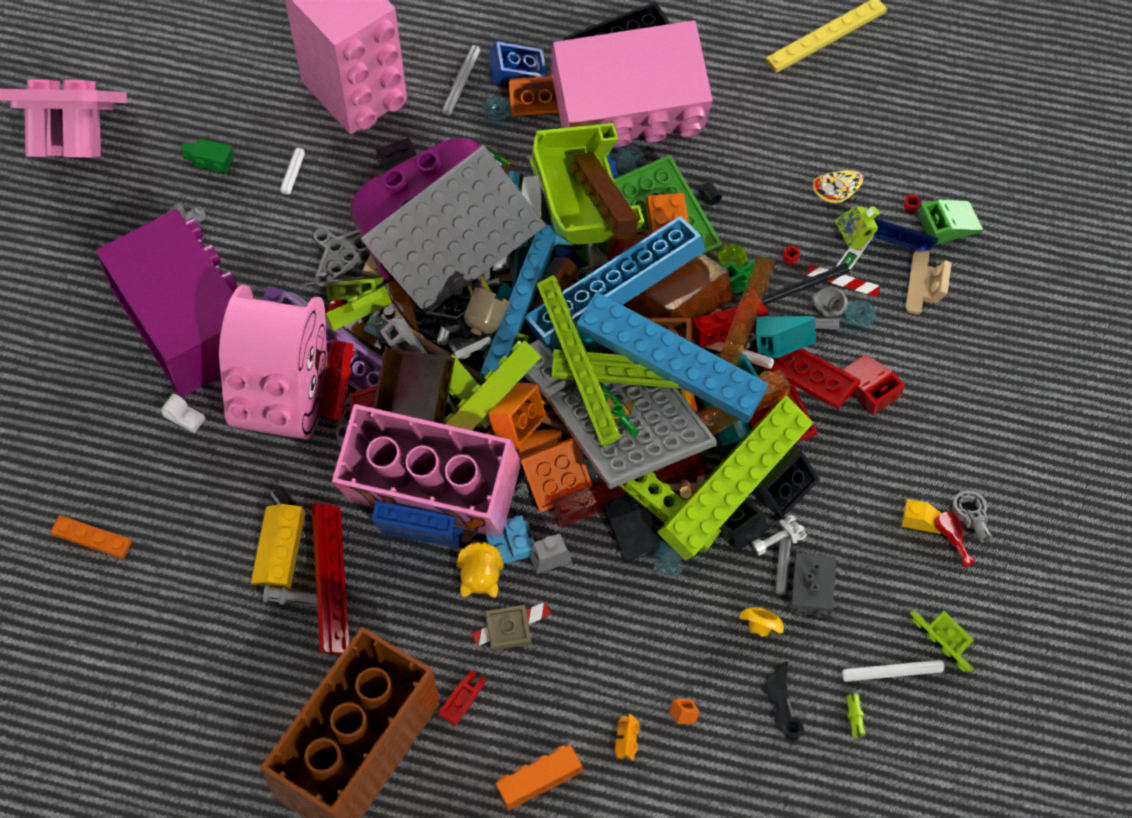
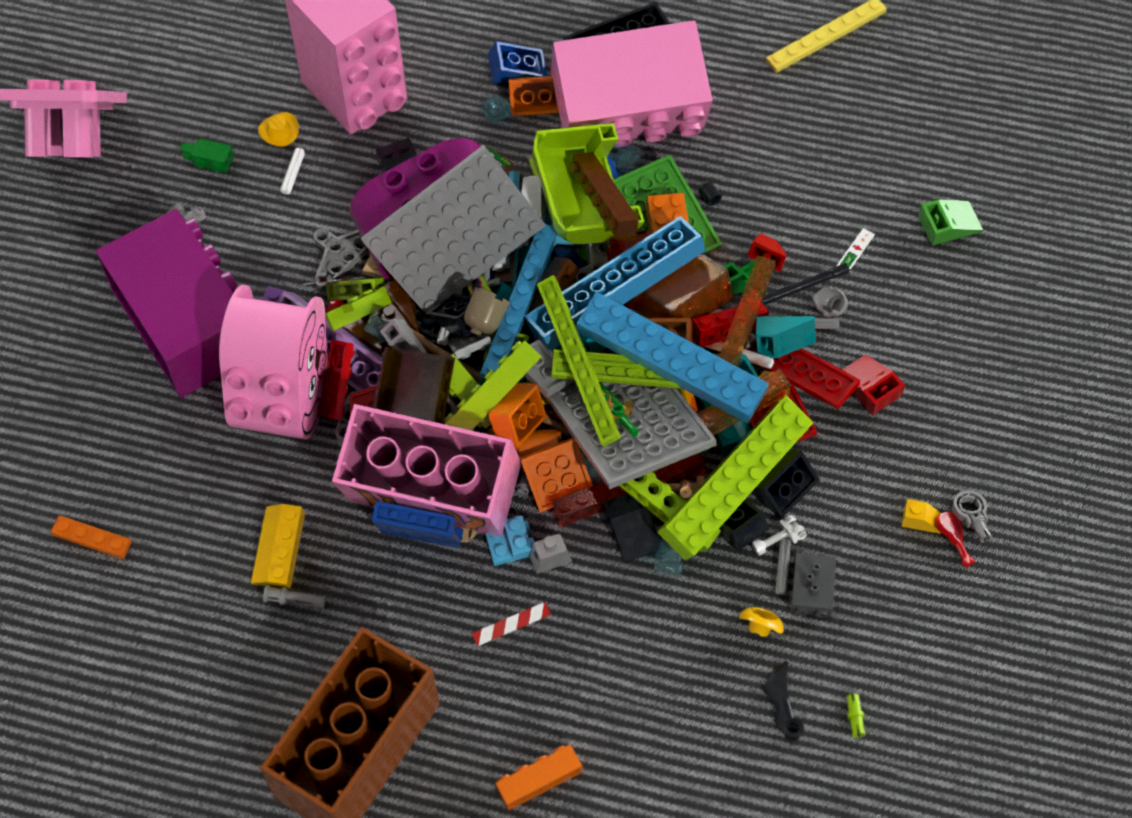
(179, 412): white plate -> none
(279, 129): none -> yellow hat
(281, 496): black beam -> none
(330, 579): red plate -> none
(460, 80): light grey axle -> none
(461, 699): red hinge -> none
(479, 569): yellow hair -> none
(508, 627): dark tan tile -> none
(629, 728): light orange hinge -> none
(684, 711): orange slope -> none
(728, 250): clear neon green gear -> none
(768, 248): none -> red slope
(791, 260): red bush -> none
(837, 186): shield -> none
(847, 281): sticker -> none
(858, 226): lime torso -> none
(858, 307): clear light blue gear -> none
(893, 670): white axle -> none
(904, 237): clear blue brick -> none
(912, 199): red bush -> none
(926, 282): tan plate -> none
(949, 635): lime bracket -> none

